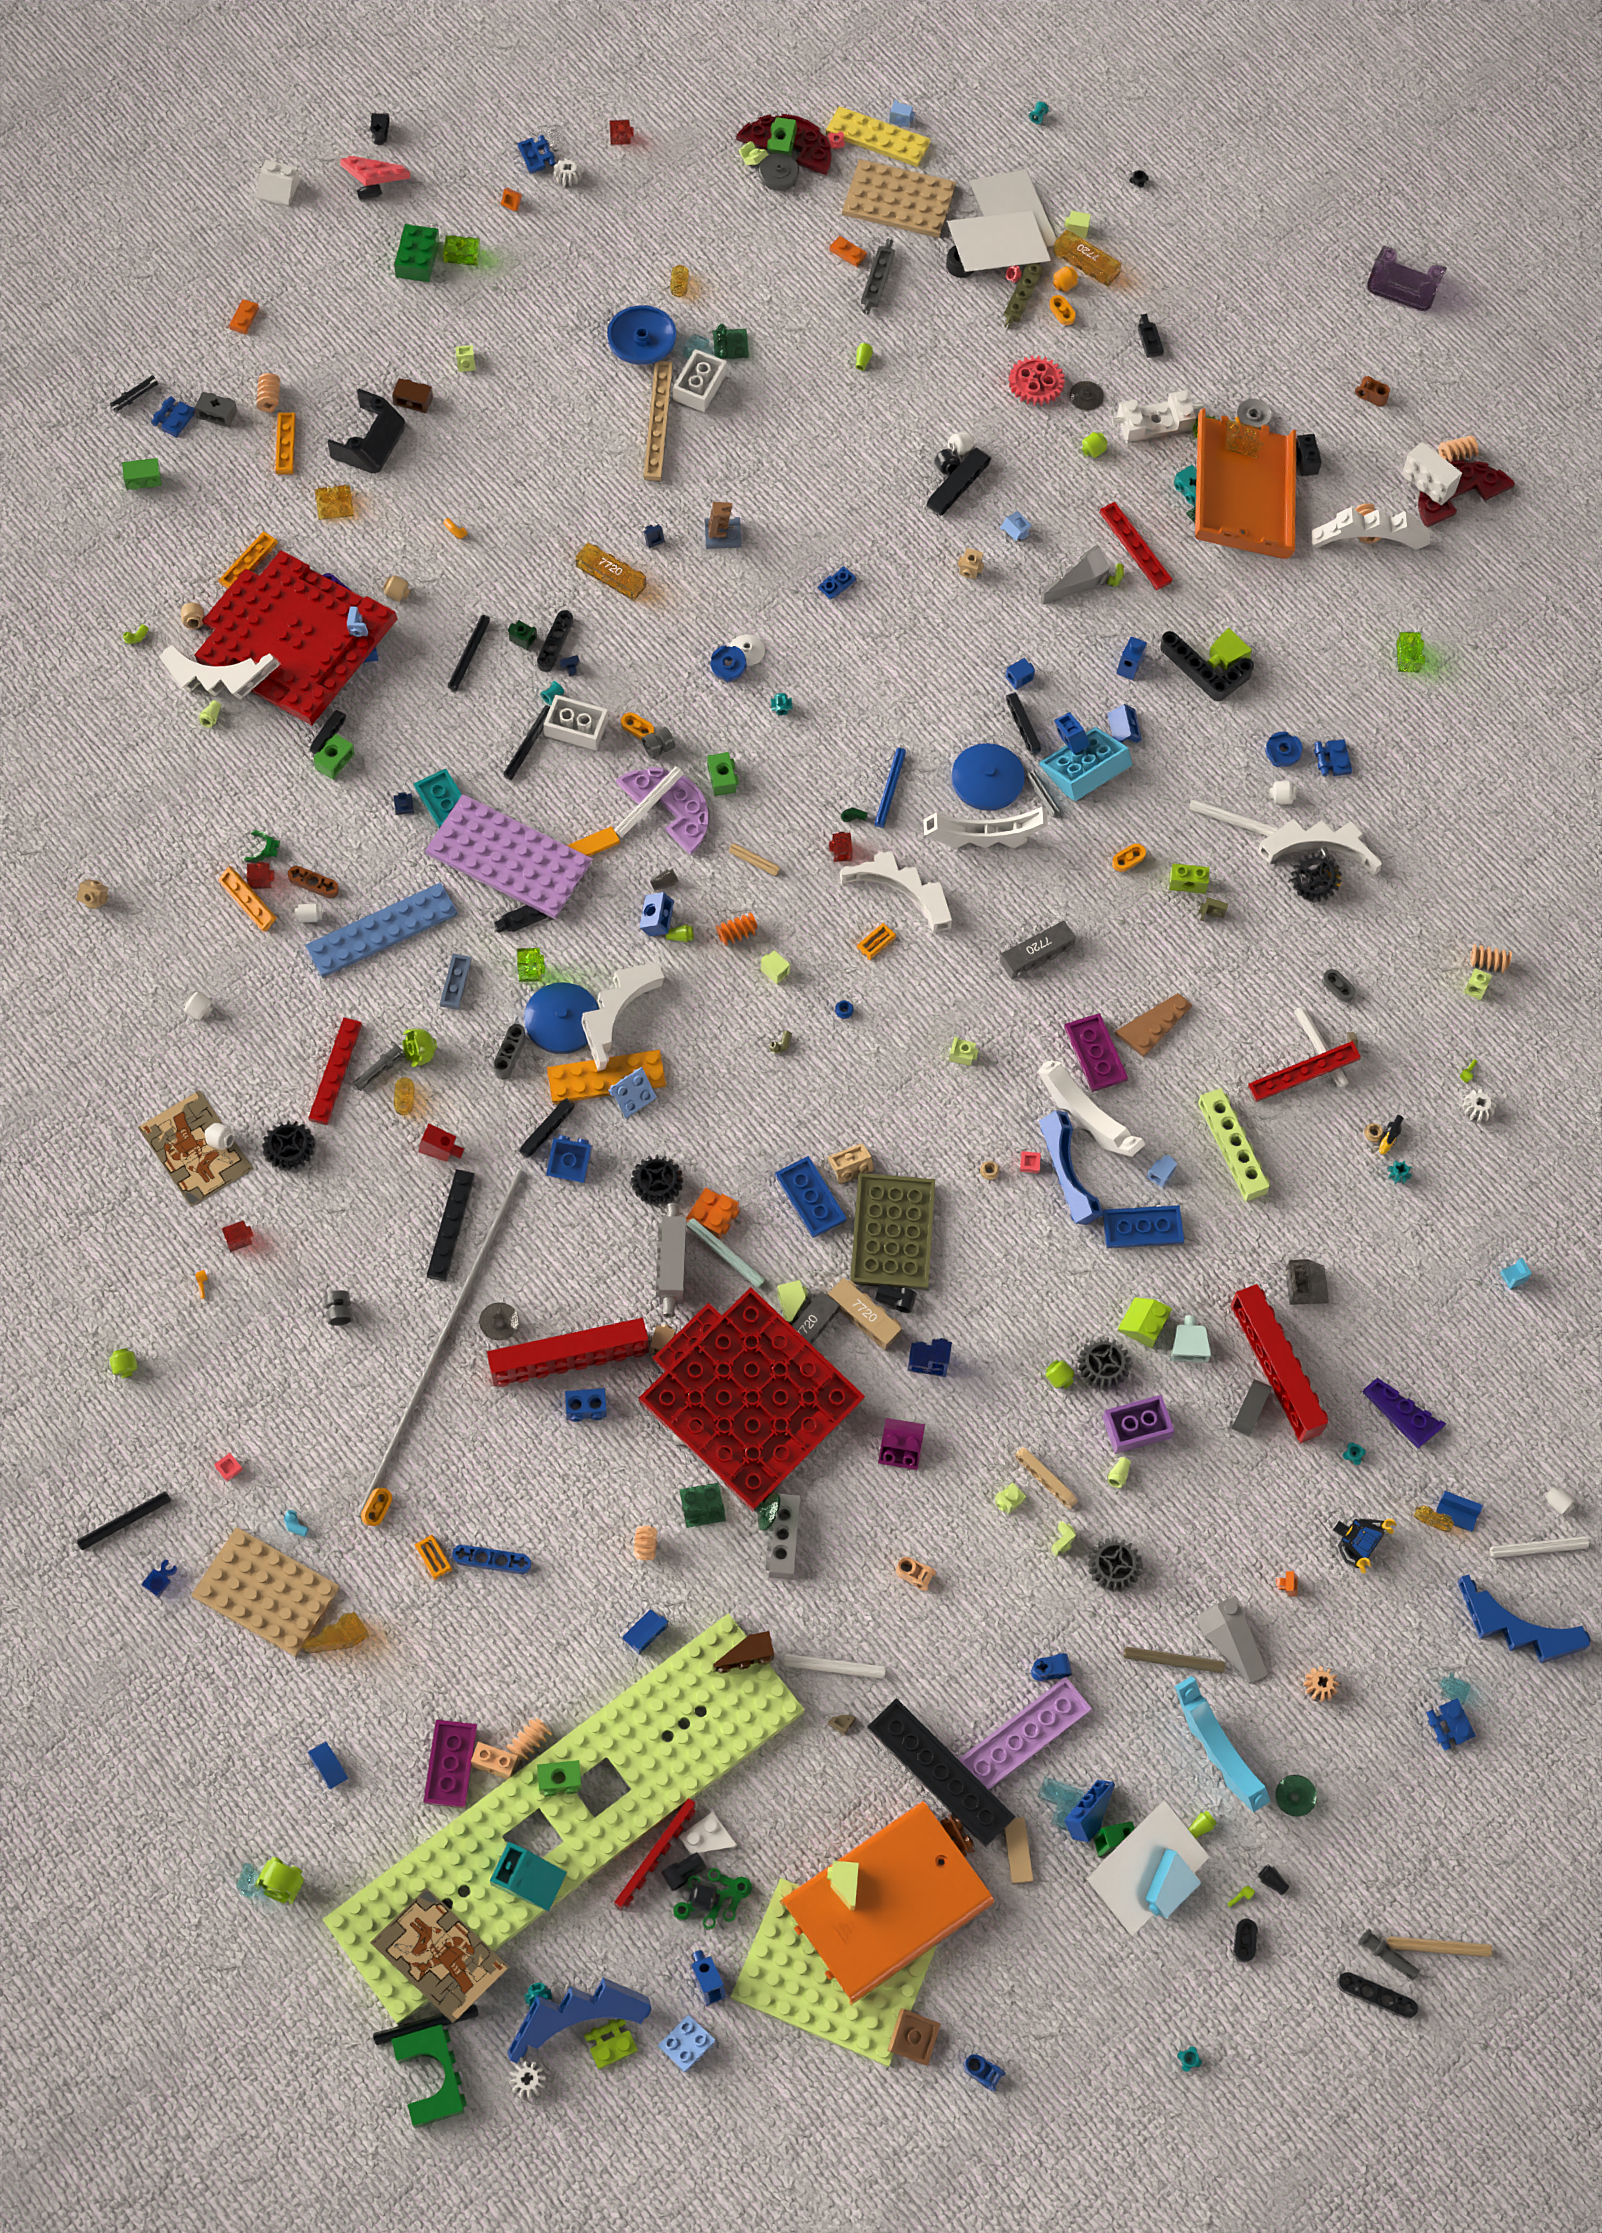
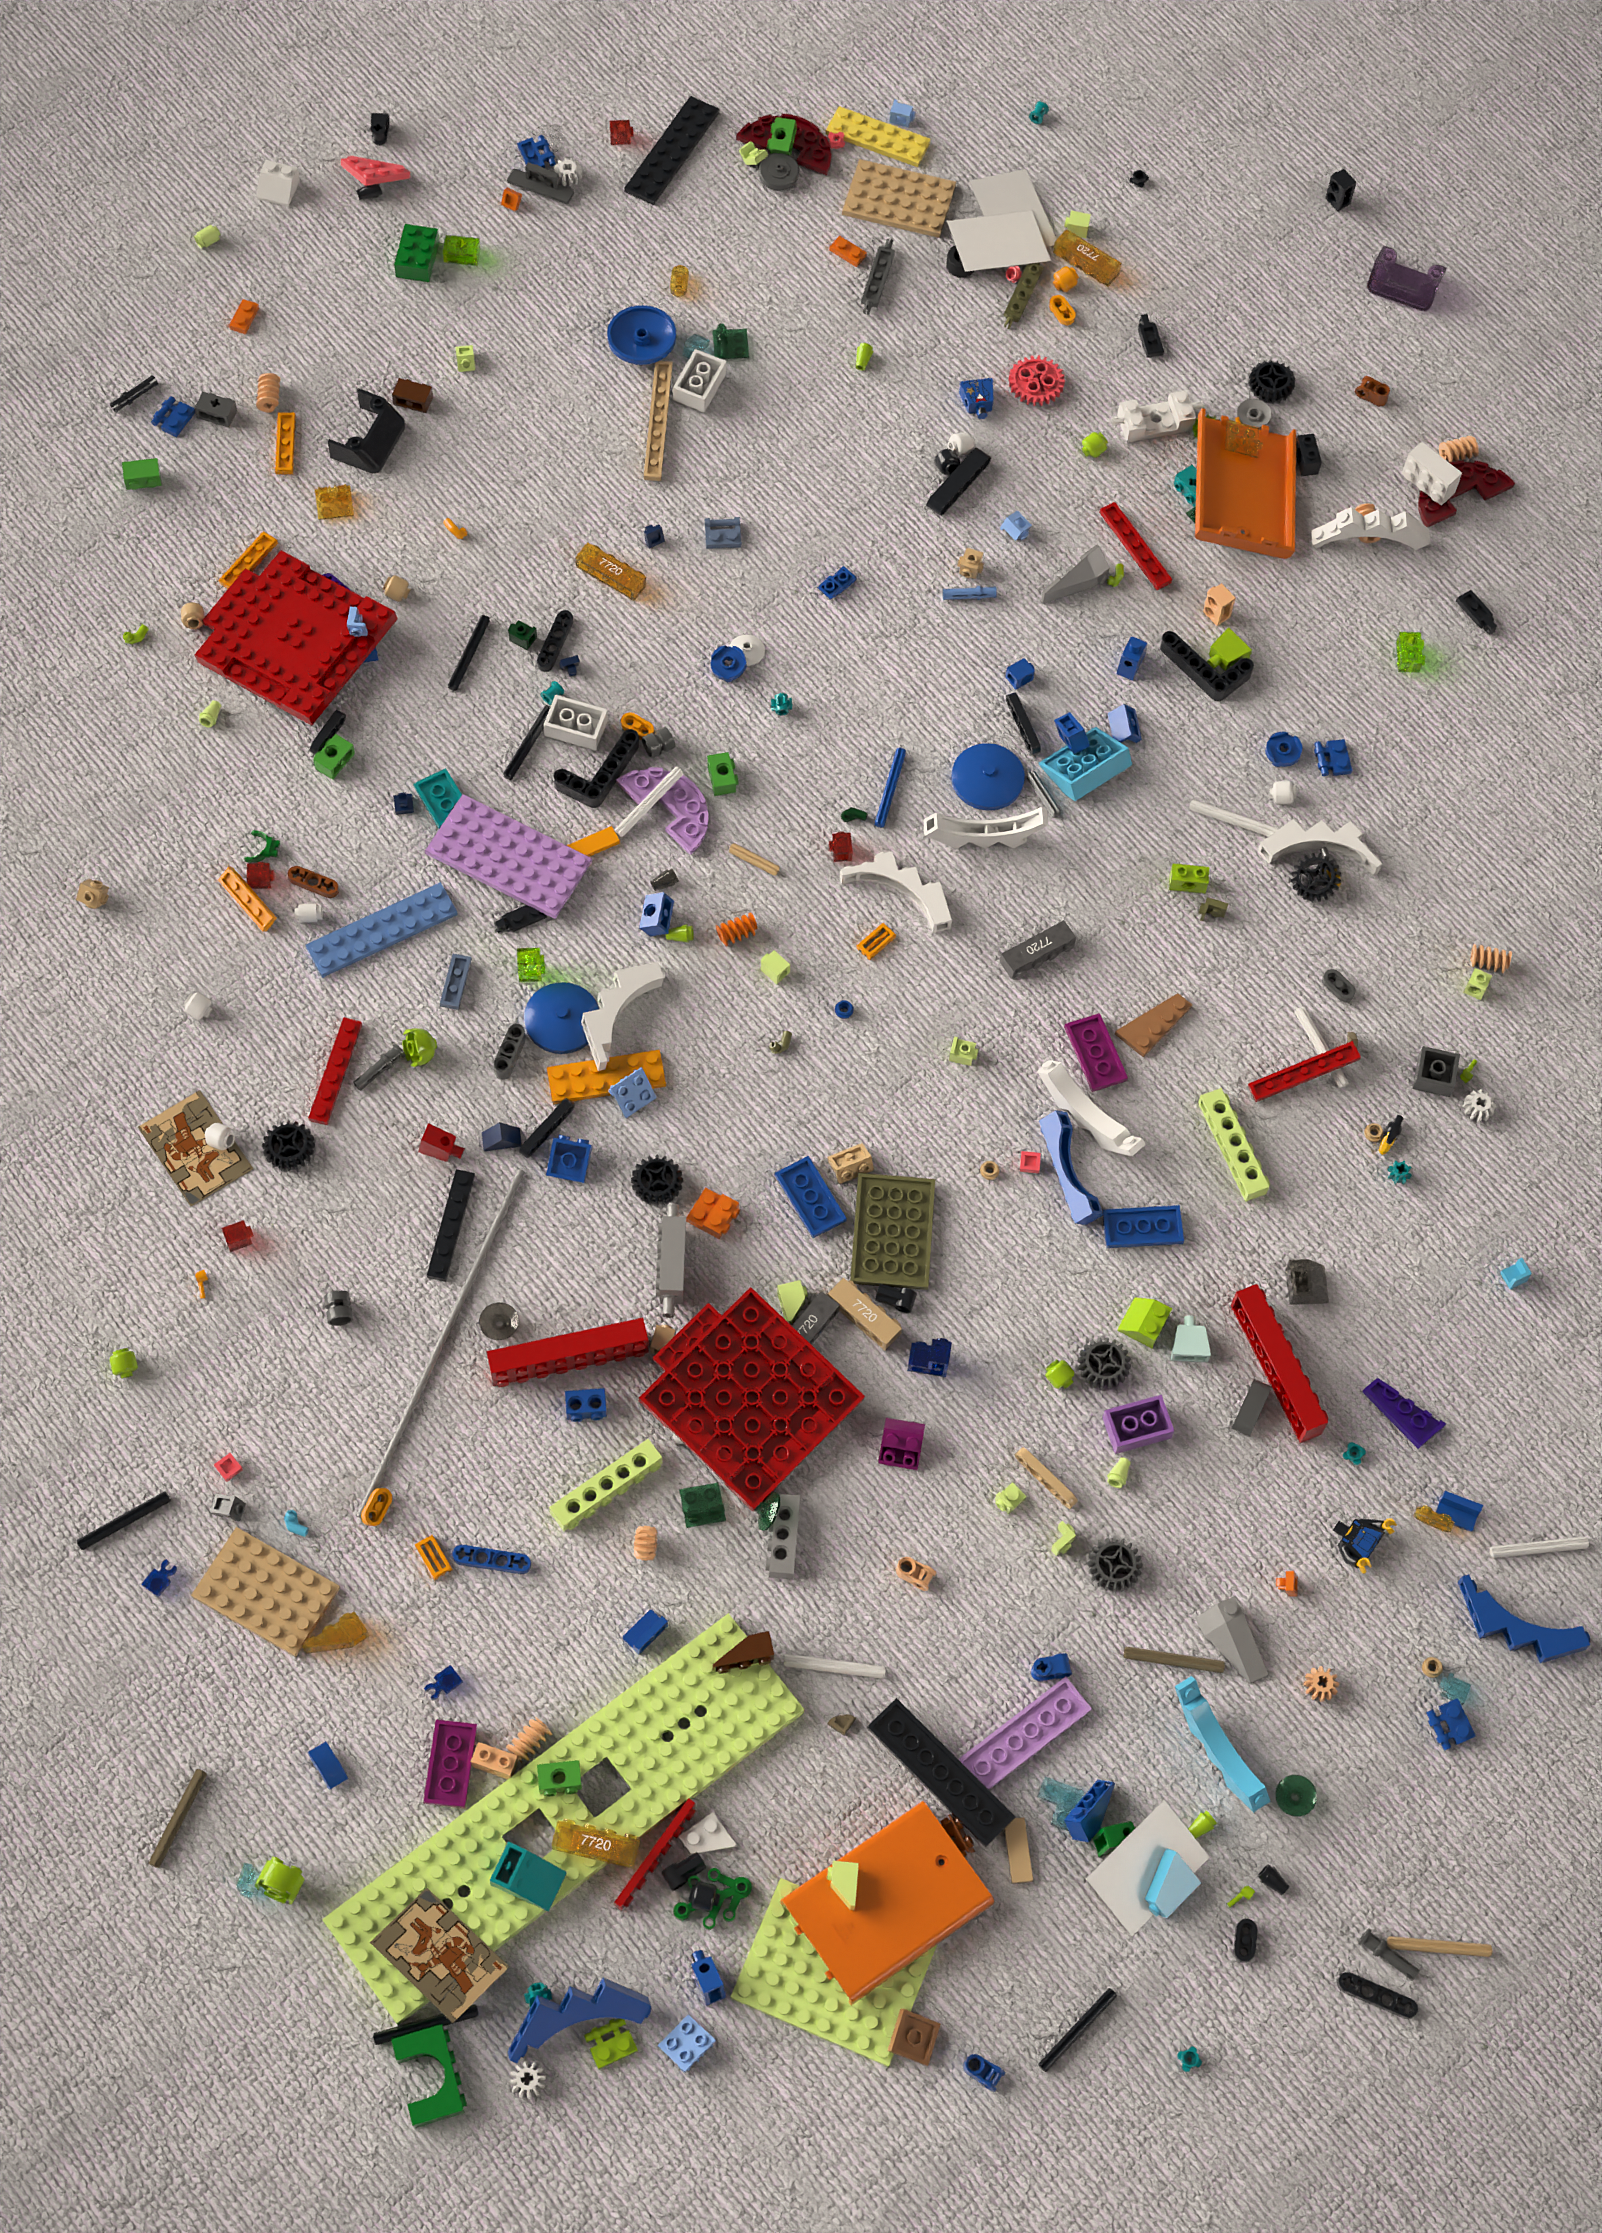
(177, 1818): none -> dark tan axle
(207, 236): none -> yellowish green brick
(228, 1506): none -> dark grey bracket
(238, 677): white arch -> none
(404, 1097): clear yellow plate -> none
(445, 1681): none -> clear blue plate
(501, 1137): none -> dark blue slope
(541, 182): none -> dark grey bracket
(596, 1844): none -> clear yellow brick
(605, 774): none -> black beam
(644, 1452): none -> yellowish green brick
(671, 150): none -> black plate
(719, 518): medium nougat hinge -> none
(725, 1253): light aqua axle -> none
(970, 593): none -> medium blue pin
(977, 396): none -> blue torso
(1077, 2030): none -> black axle
(1084, 400): clear smoke dish -> none
(1127, 858): light orange plate -> none
(1162, 1170): light blue brick -> none
(1219, 604): none -> light nougat brick
(1271, 381): none -> black gear
(1340, 189): none -> black brick
(1436, 1071): none -> dark grey brick
(1436, 1663): none -> tan plate
(1477, 611): none -> black hinge
(1560, 1500): white brick -> none

